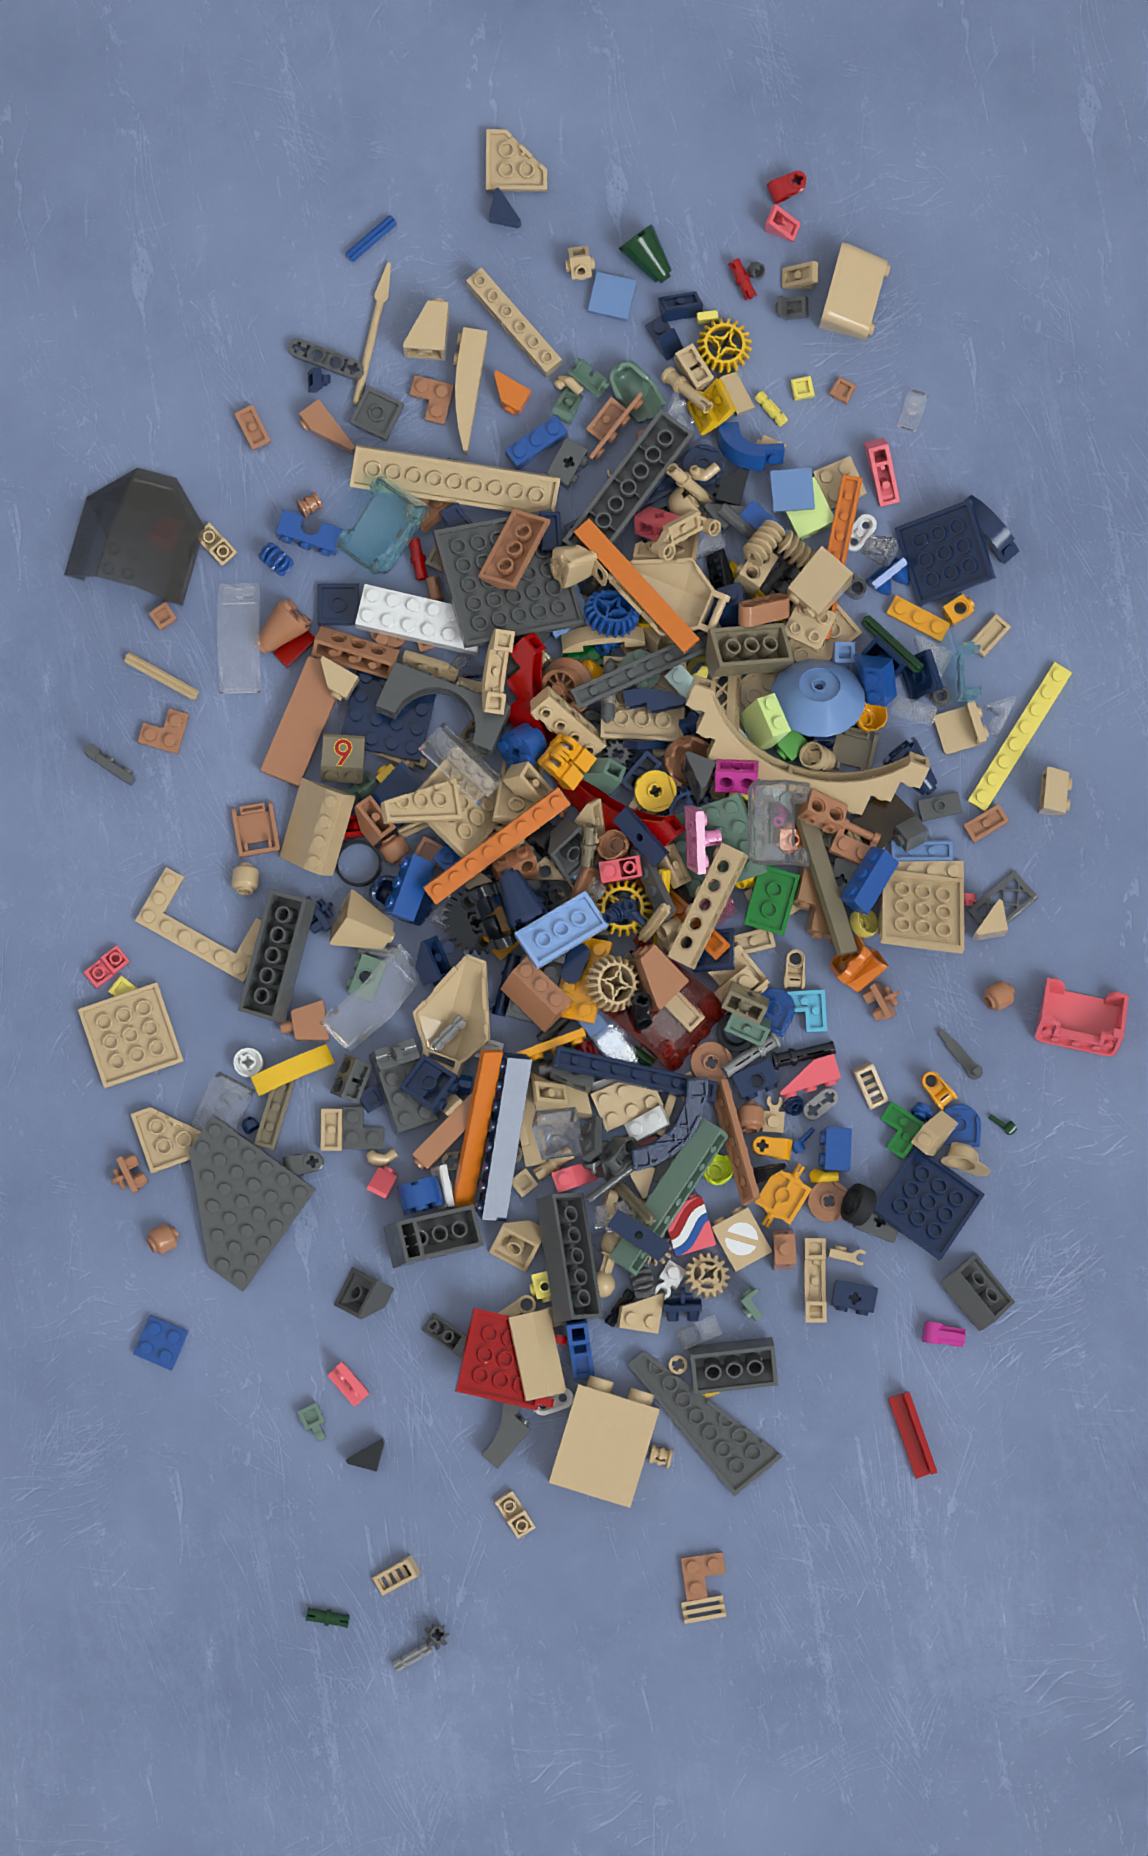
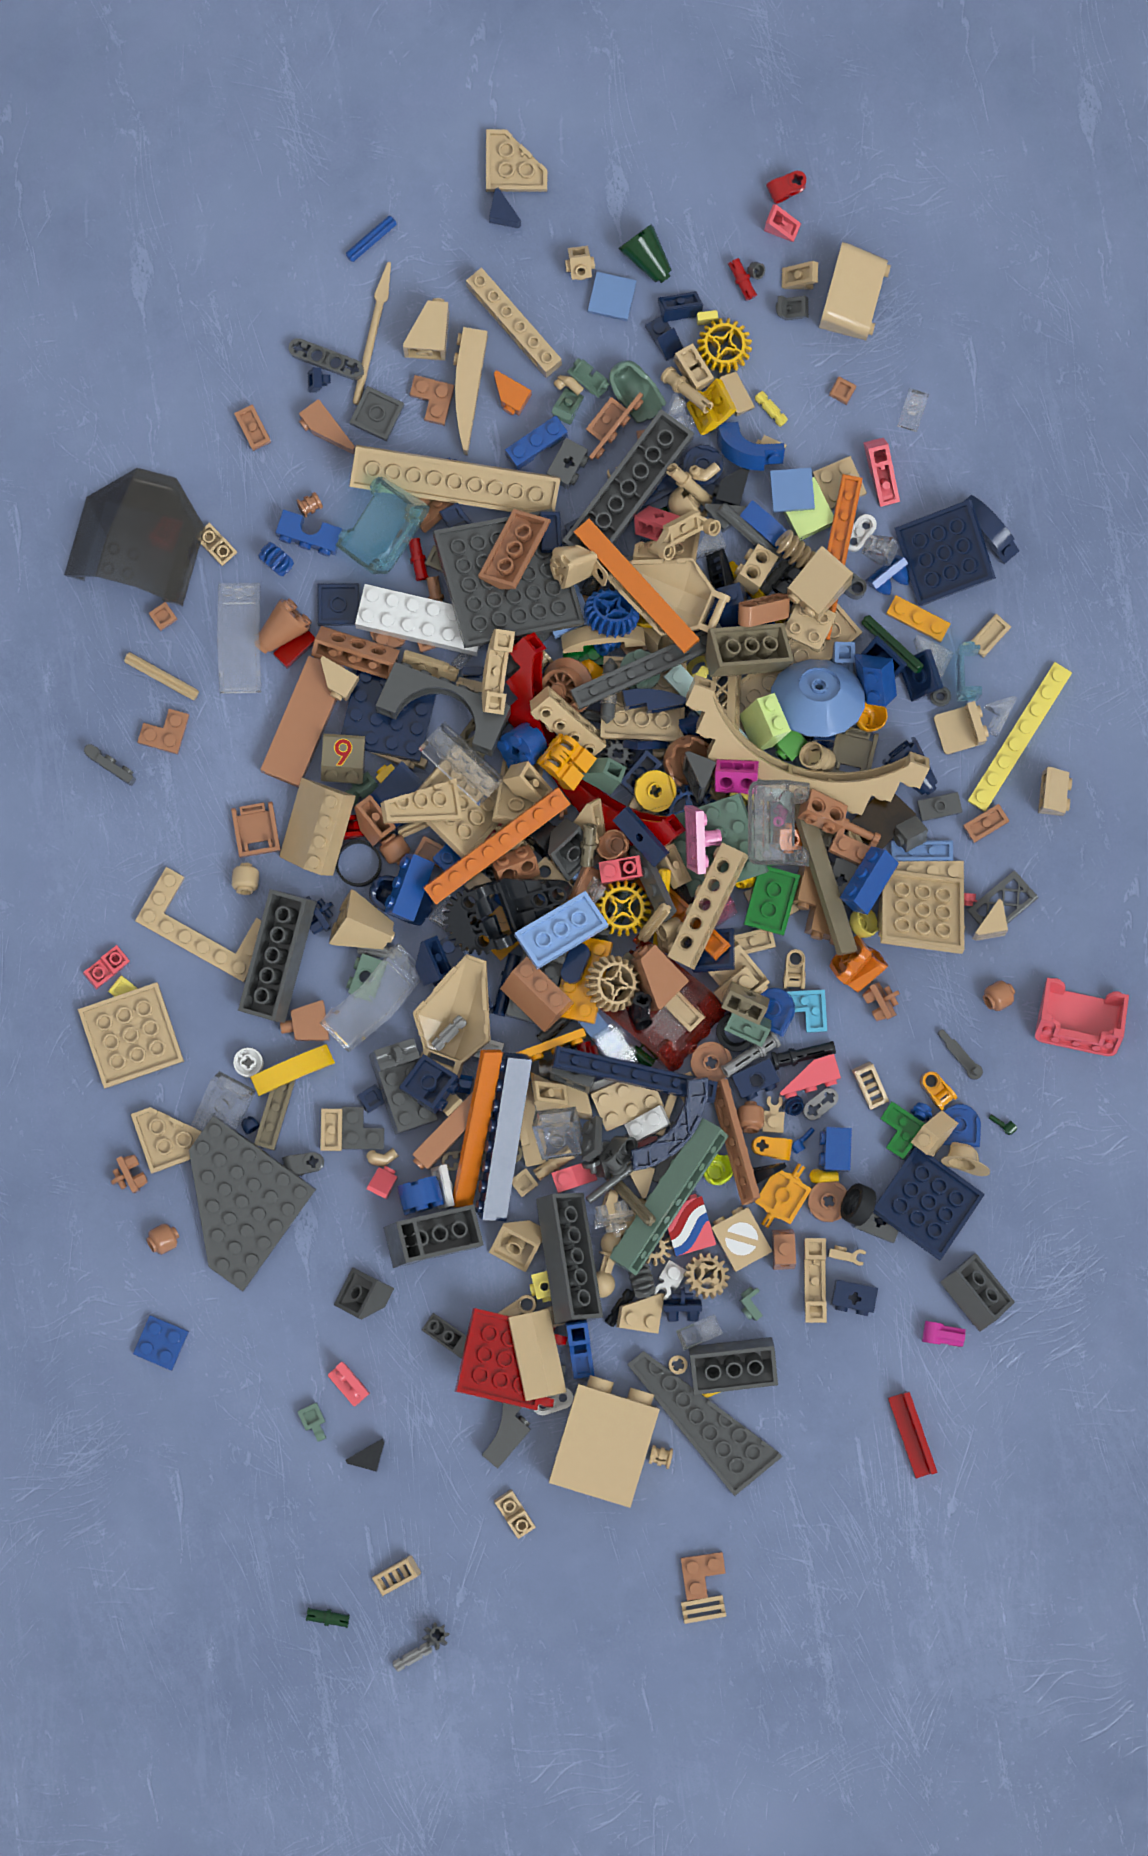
(351, 1079): dark grey brick -> none
(519, 899): dark blue cone -> none
(623, 910): dark blue piece -> none
(628, 1229): dark blue tile -> none
(763, 542): tan piece -> none
(802, 388): light yellow tile -> none
(913, 710): clear slope -> none
(953, 617): light orange brick -> none

